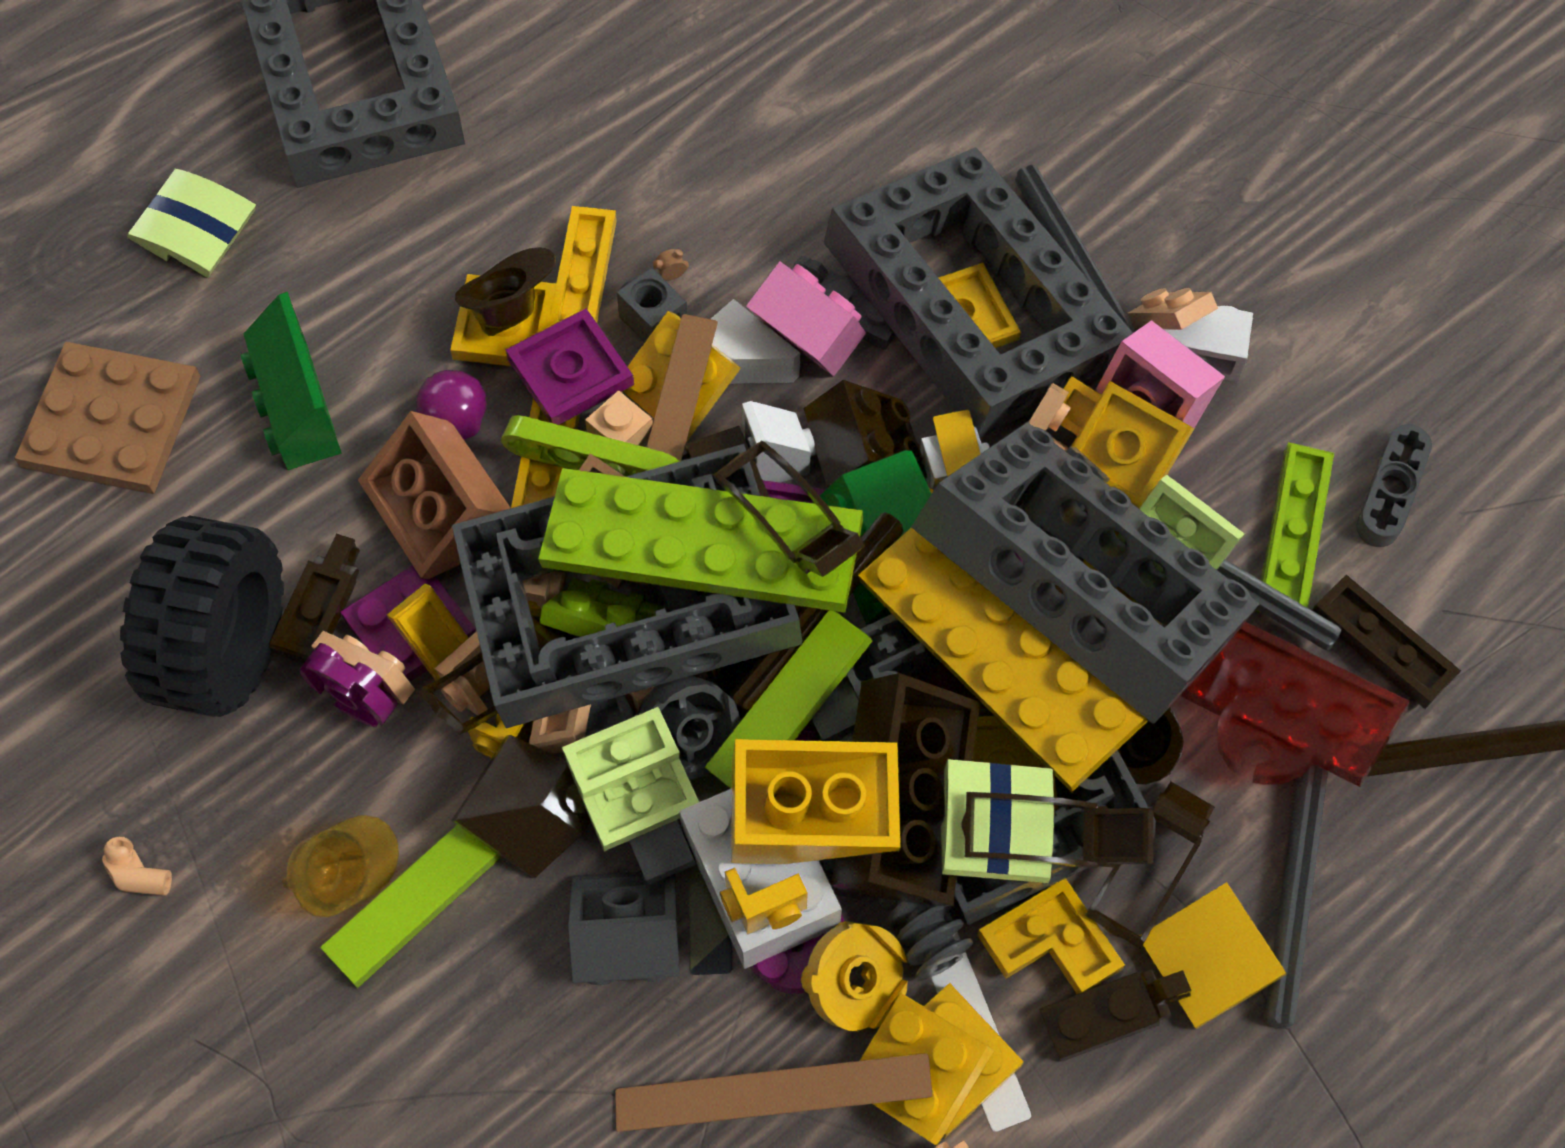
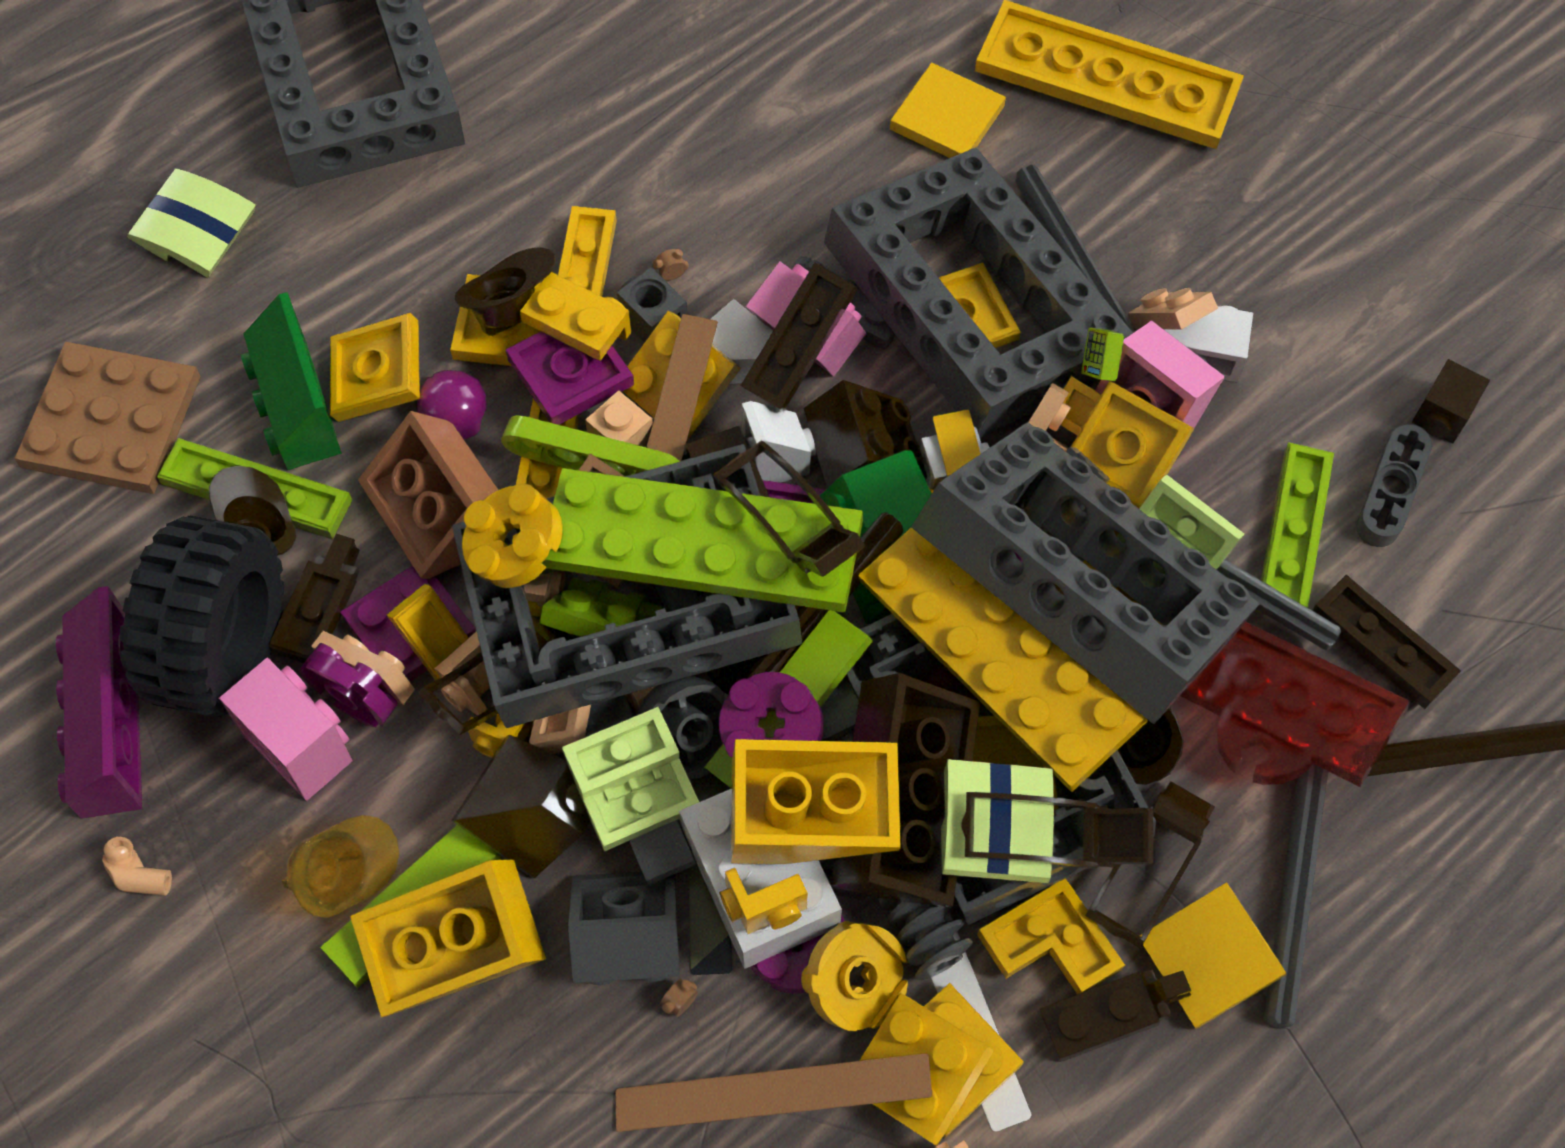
(99, 711): none -> magenta slope
(252, 500): none -> dark brown piece
(288, 727): none -> bright pink brick
(310, 504): none -> lime tile
(374, 367): none -> yellow tile
(447, 936): none -> yellow slope
(490, 522): none -> yellow plate
(576, 315): none -> yellow bracket
(679, 997): none -> medium nougat piece
(768, 692): none -> magenta plate
(799, 337): none -> dark brown plate
(947, 112): none -> yellow tile
(1102, 354): none -> lime tile
(1109, 73): none -> yellow plate
(1450, 401): none -> dark brown brick

